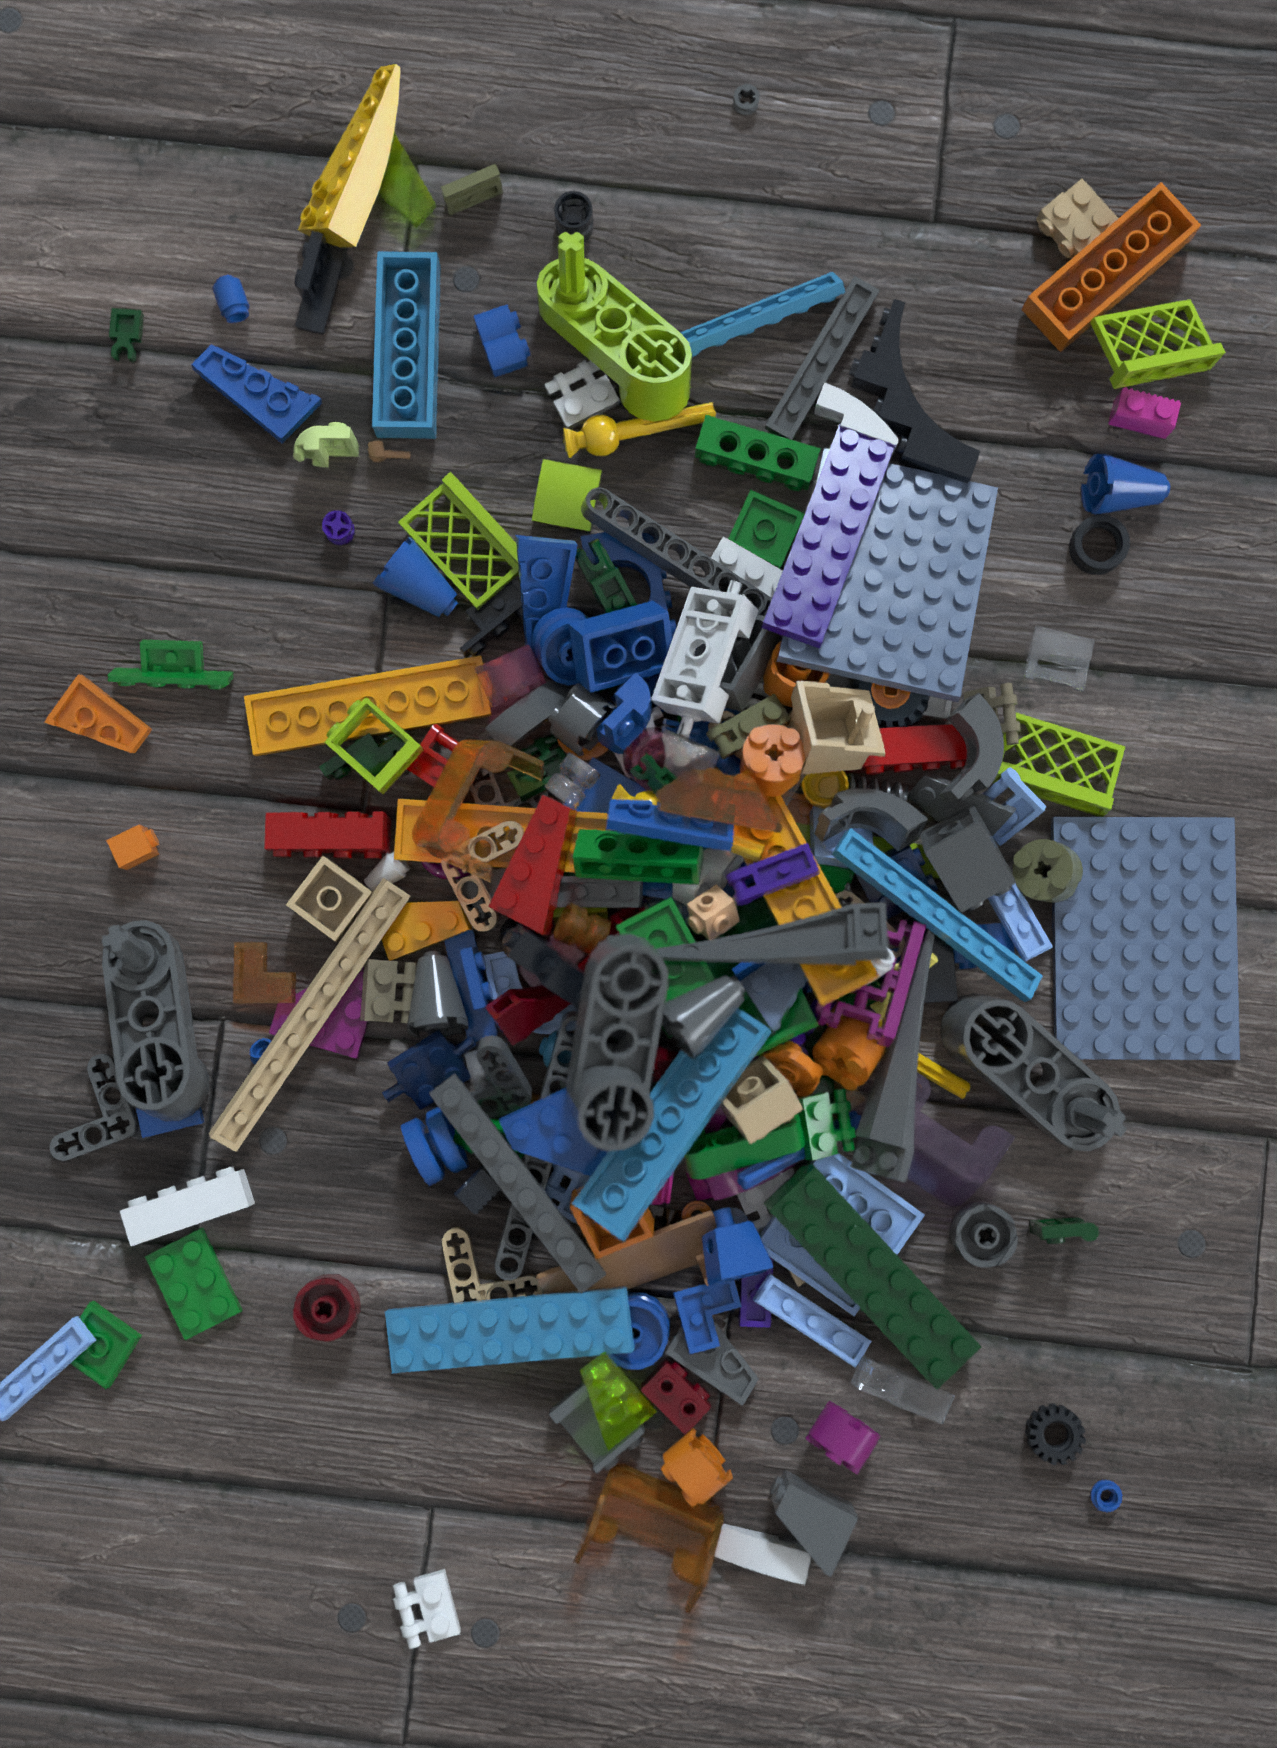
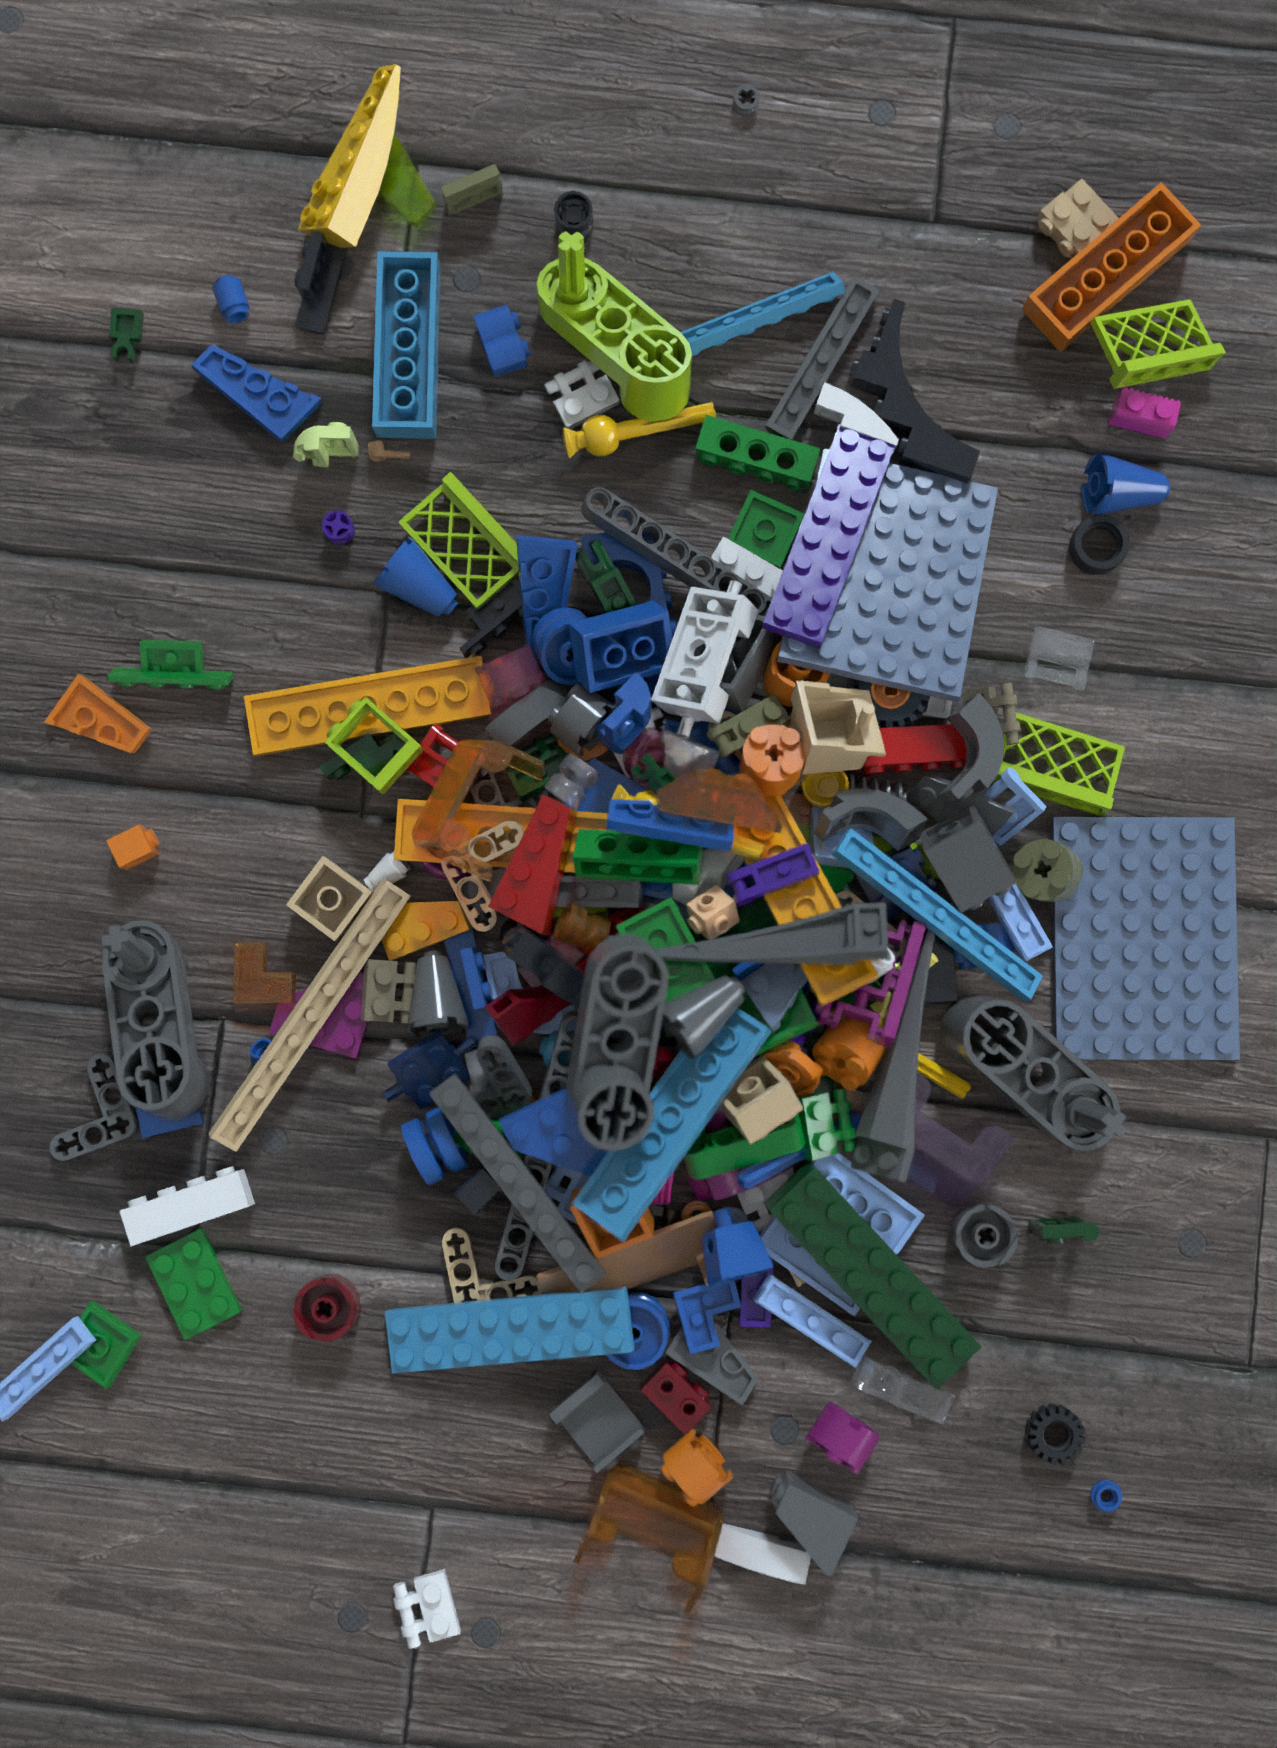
(328, 834): red wedge -> none
(561, 494): lime slope -> none
(614, 1399): clear neon green wing -> none

